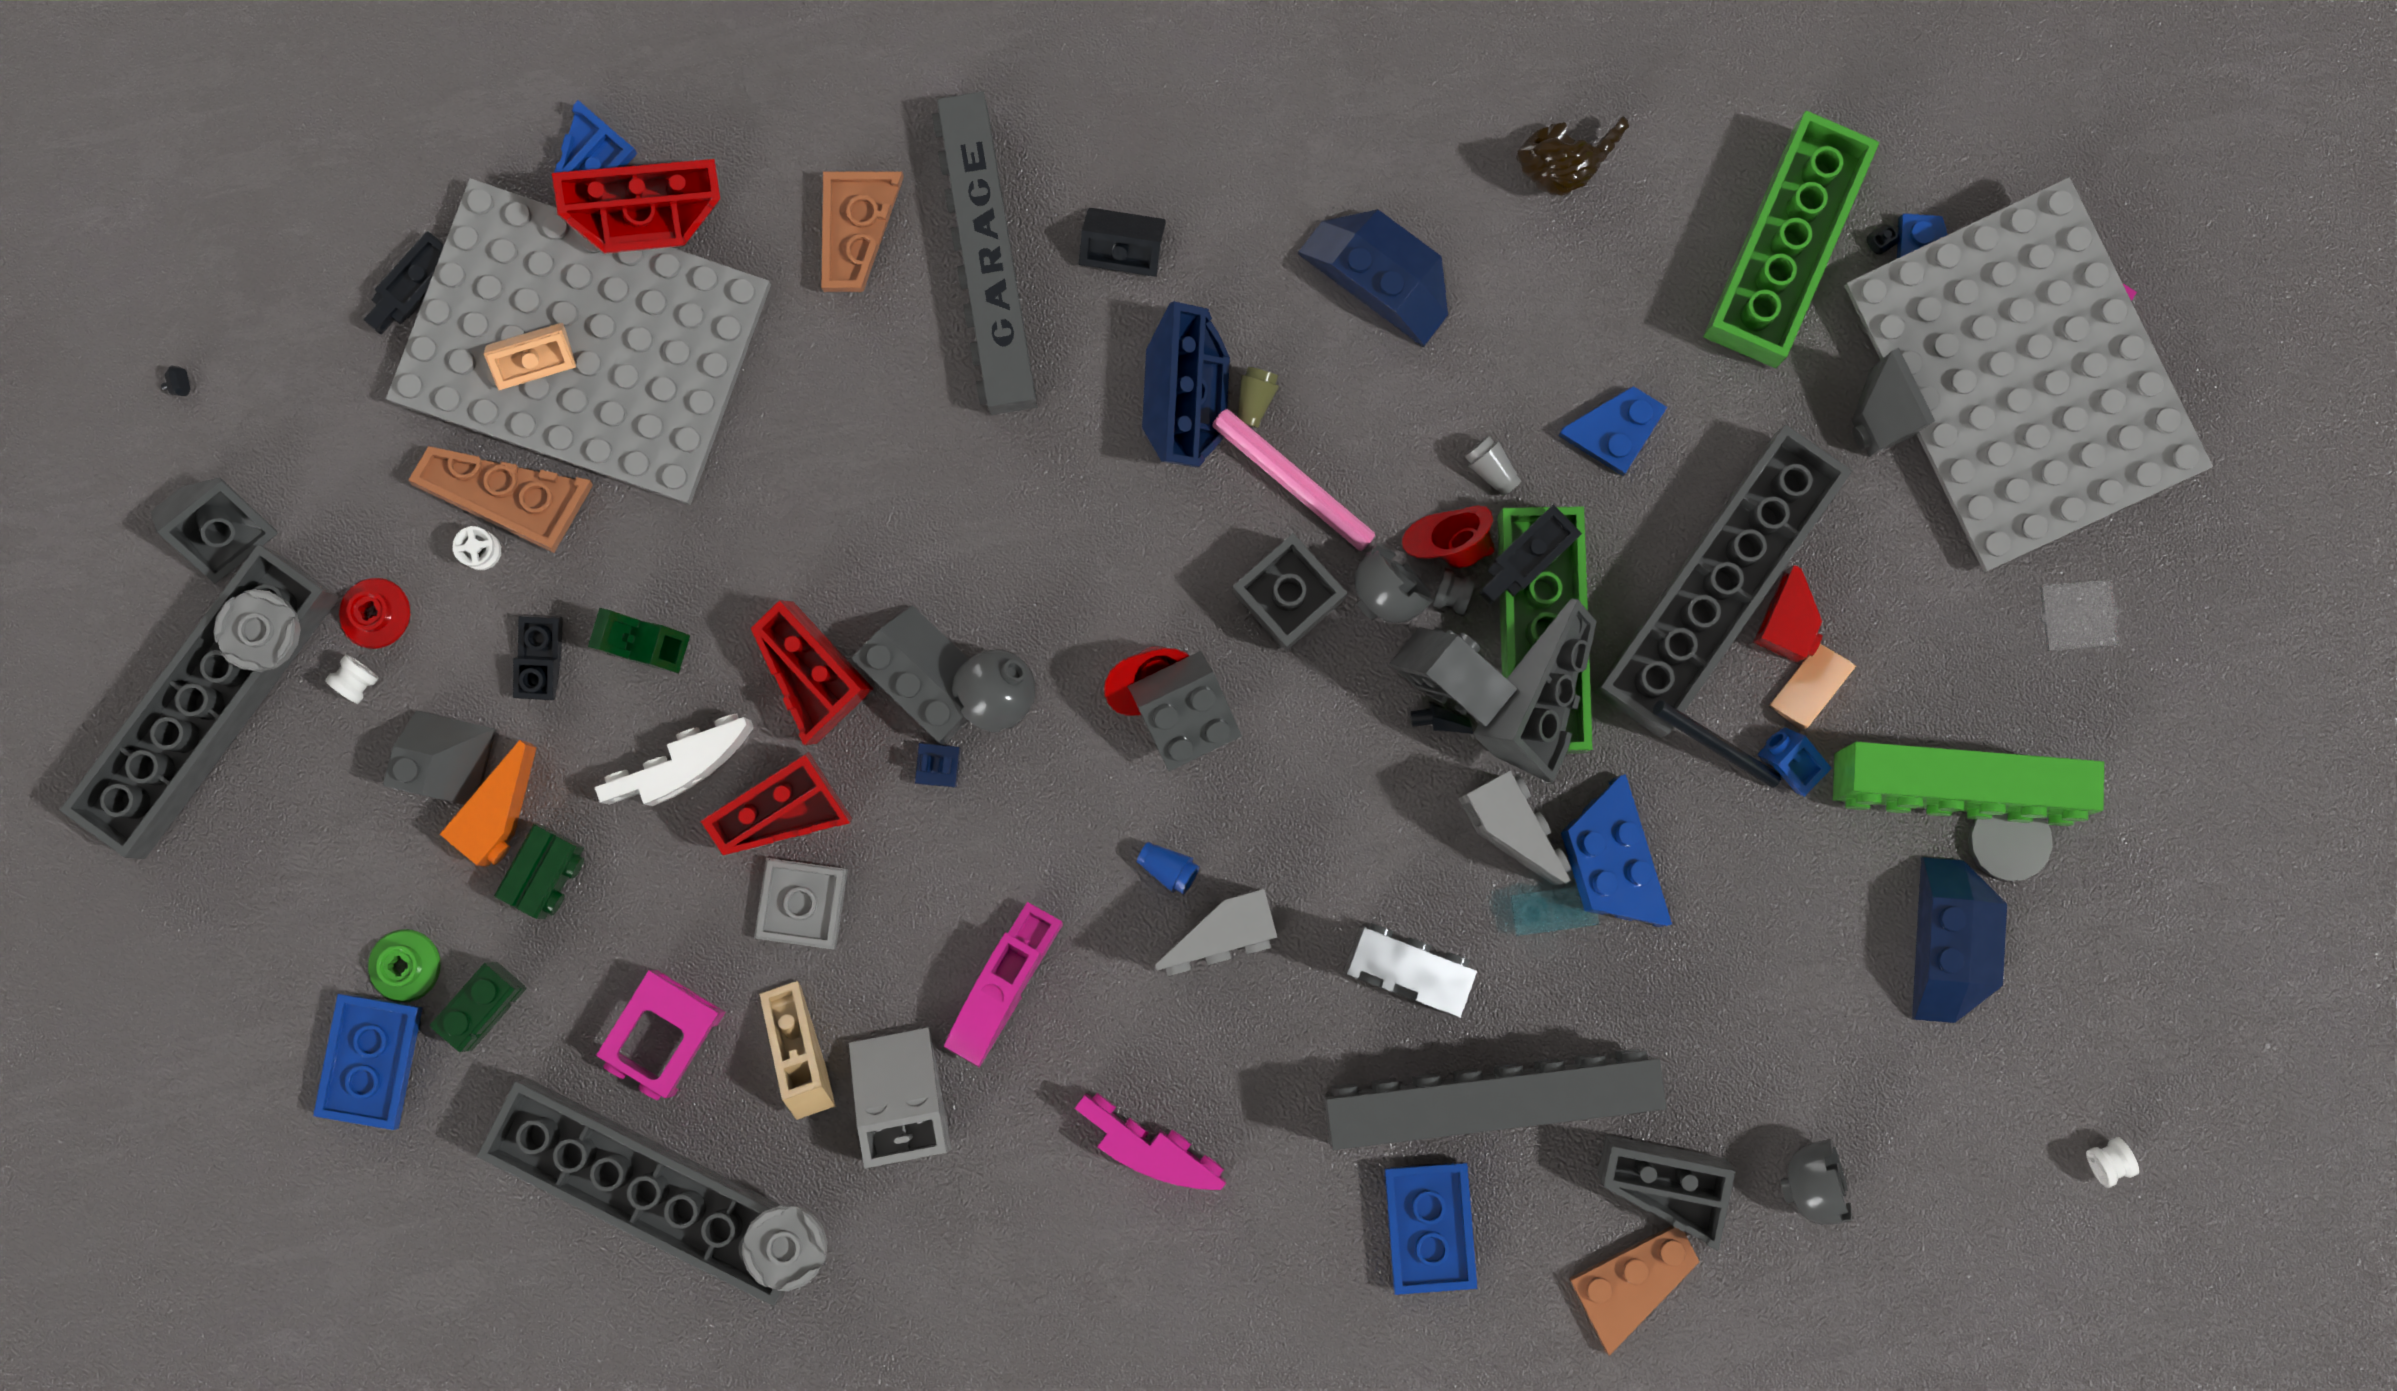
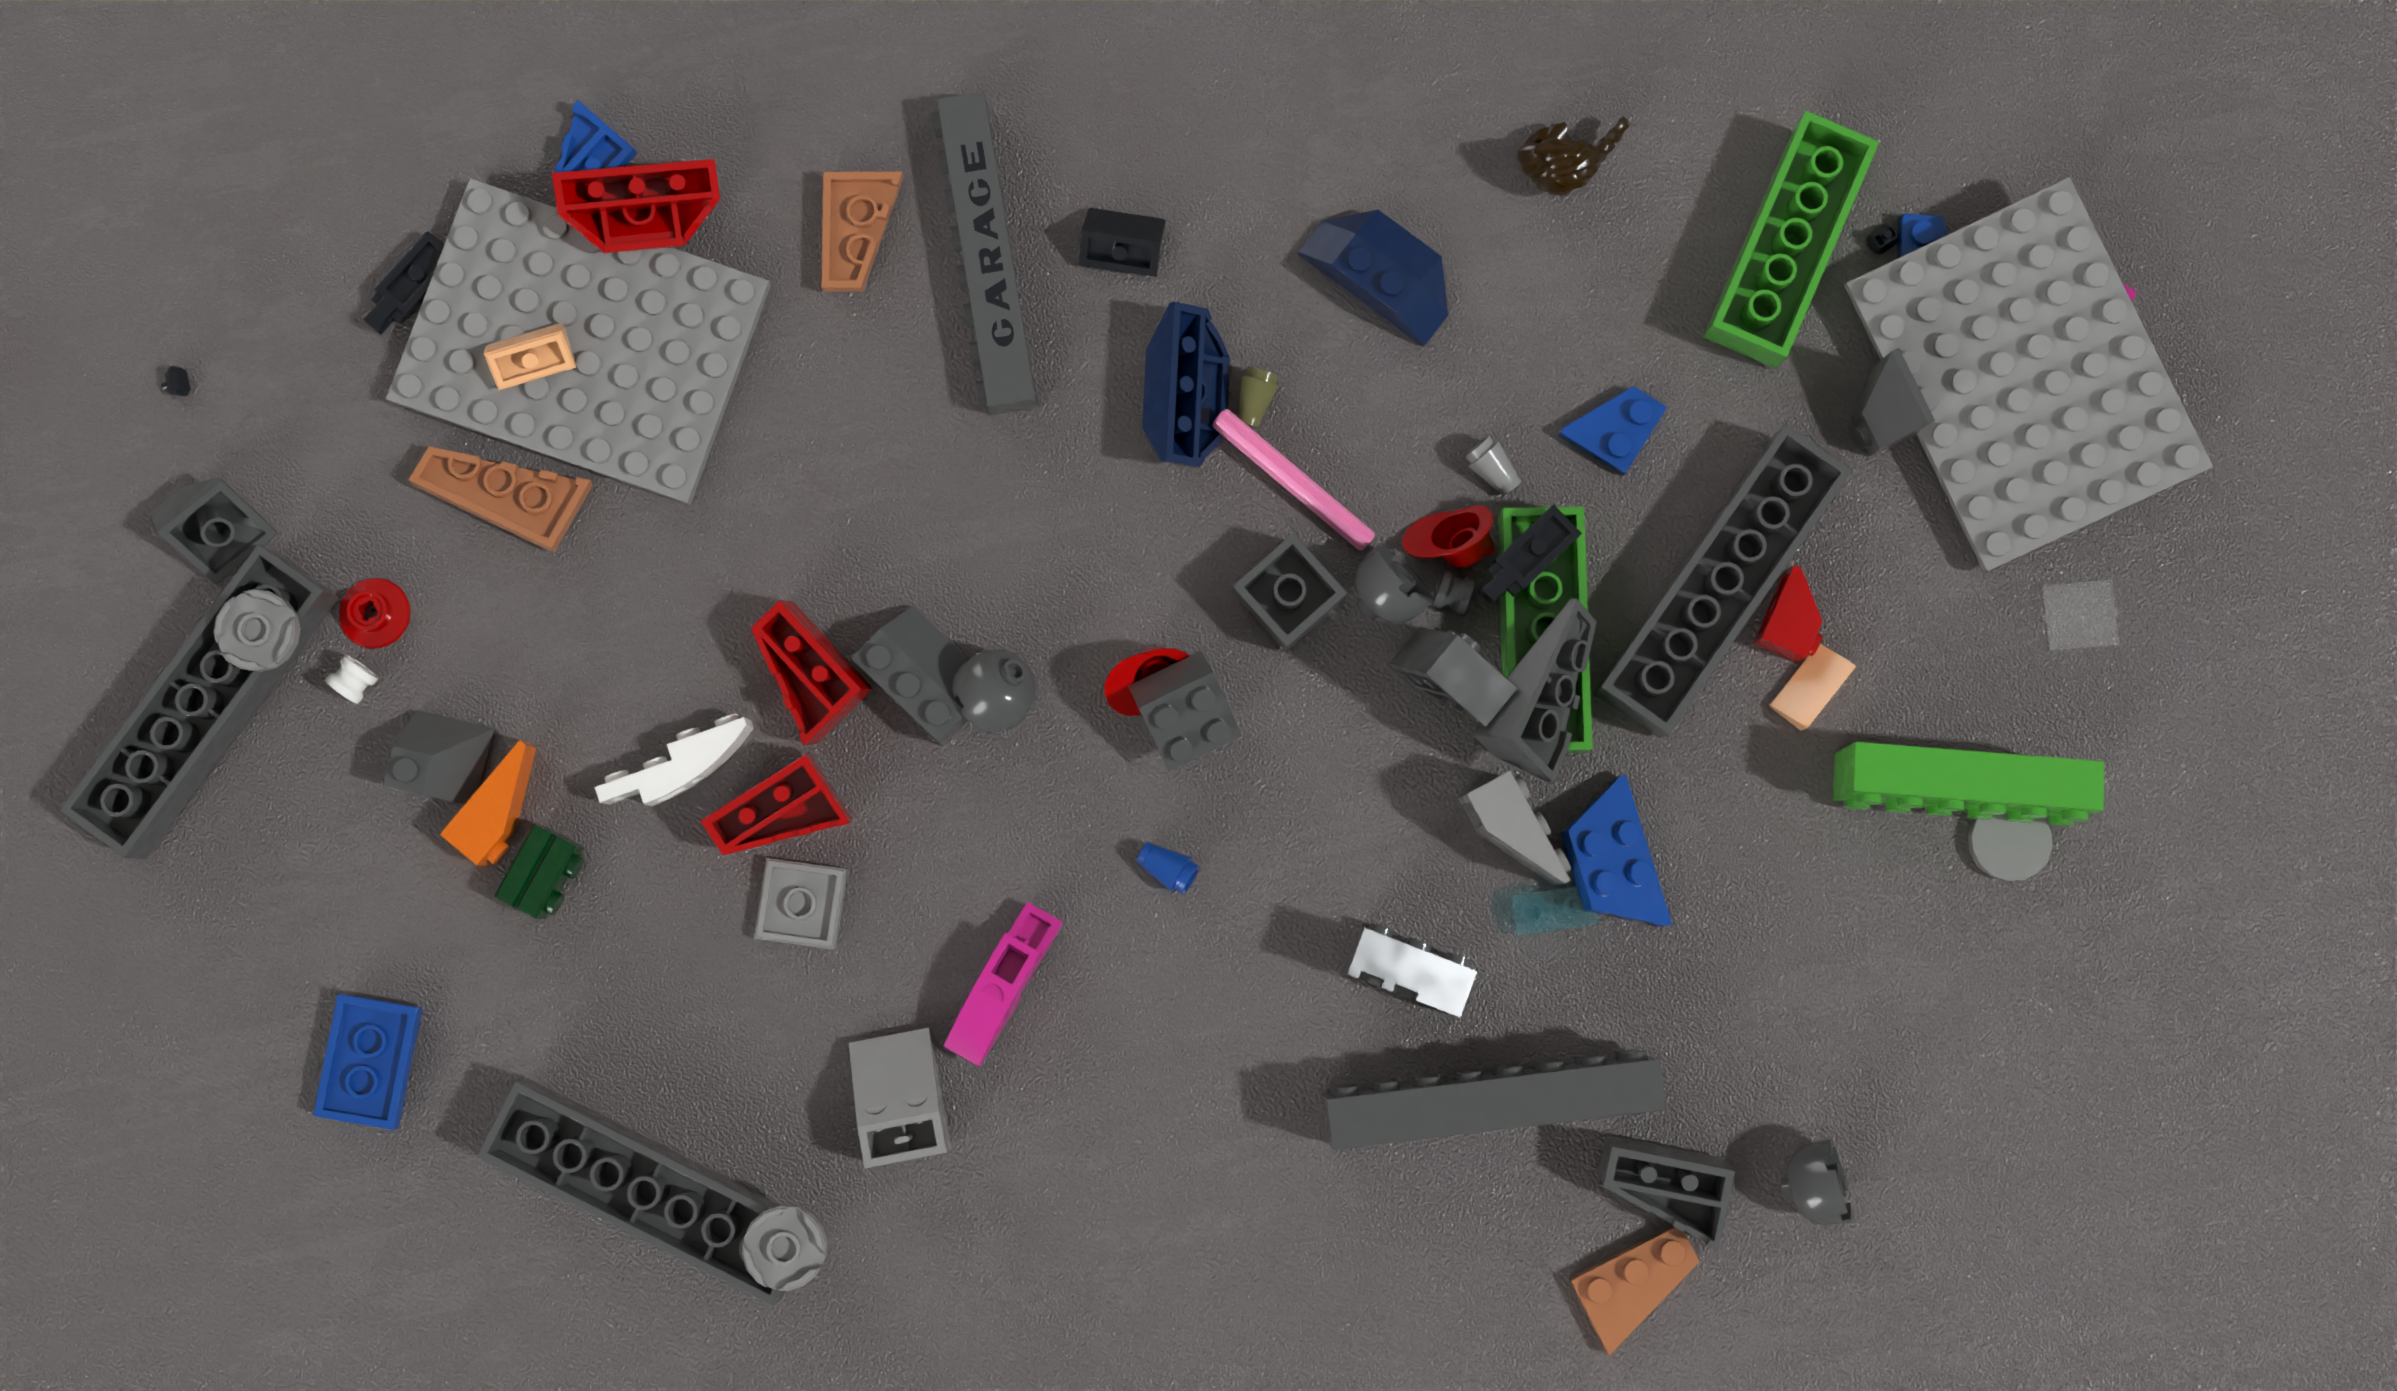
(422, 963): bright green piece -> none
(470, 543): white wheel -> none
(478, 1006): dark green brick -> none
(538, 657): black slope -> none
(639, 641): dark green brick -> none
(674, 1004): dark pink window -> none
(796, 1051): tan slope -> none
(937, 765): dark blue tile -> none
(1161, 1159): dark pink slope -> none
(1231, 925): light grey slope -> none
(1430, 1228): blue plate -> none
(1441, 719): black bar -> none
(1716, 743): black bar -> none
(1795, 760): blue bracket -> none
(1956, 941): dark blue wedge -> none
(2112, 1162): white wheel -> none

